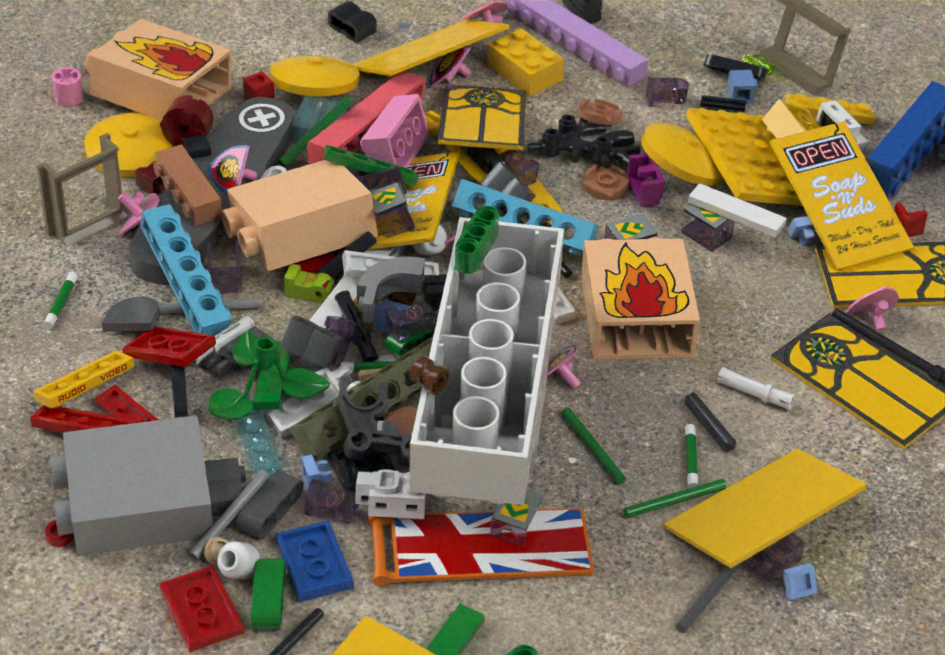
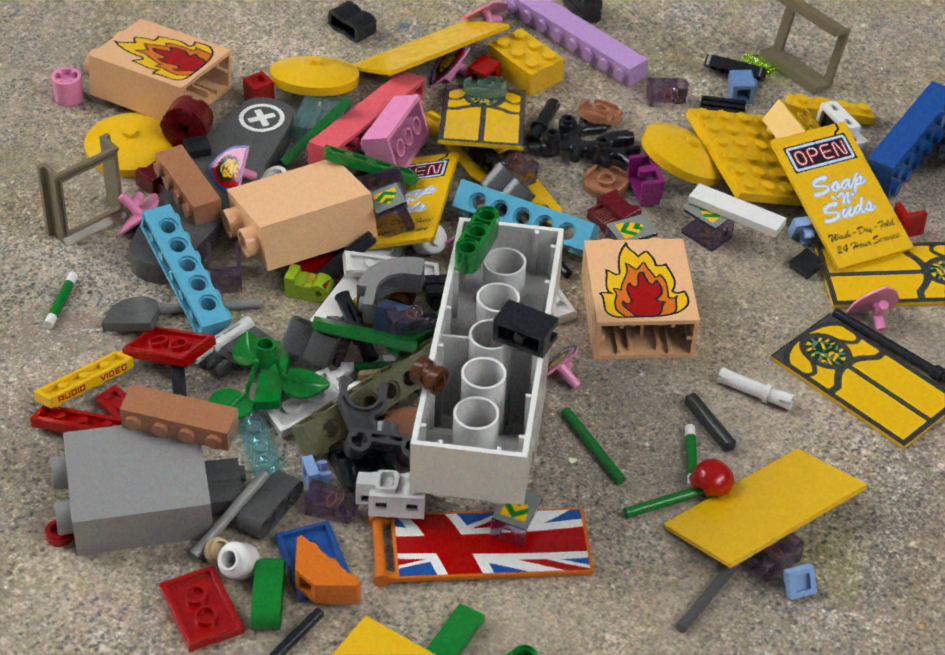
(179, 417): none -> nougat brick
(323, 577): none -> orange slope
(364, 334): none -> green tile
(484, 67): none -> red panel
(485, 87): none -> sand green tile
(525, 328): none -> black brick
(545, 117): none -> black pin
(611, 208): none -> dark red piece
(712, 477): none -> red hair
(806, 263): none -> black tile

